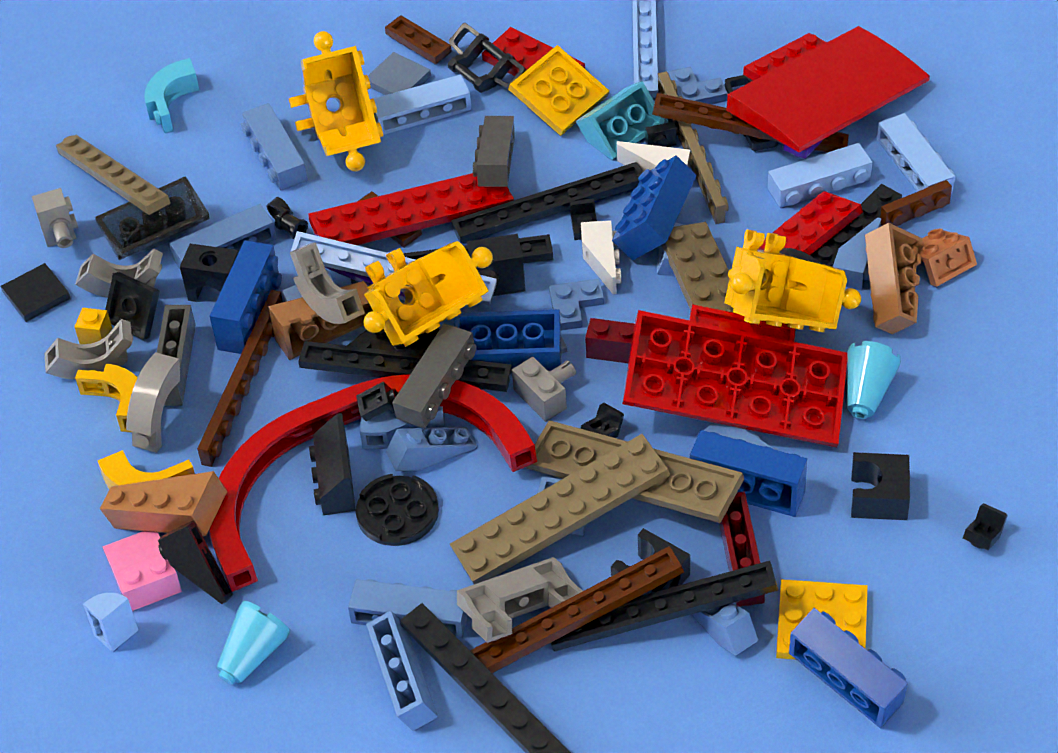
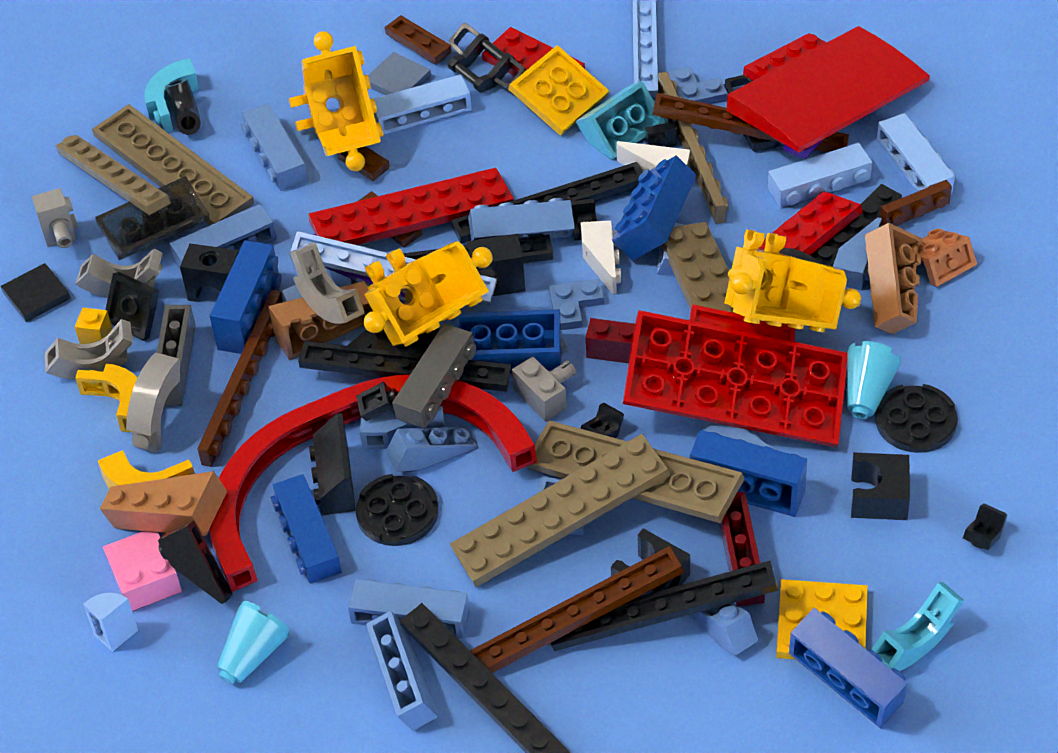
(167, 160): none -> dark tan plate
(184, 106): none -> black cylinder
(284, 217): black connector -> none
(307, 529): none -> blue brick
(374, 163): none -> reddish brown plate
(494, 151): dark grey brick -> none
(512, 594): light grey bracket -> none
(525, 219): none -> medium blue brick
(916, 418): none -> black tile
(922, 632): none -> medium azure arch

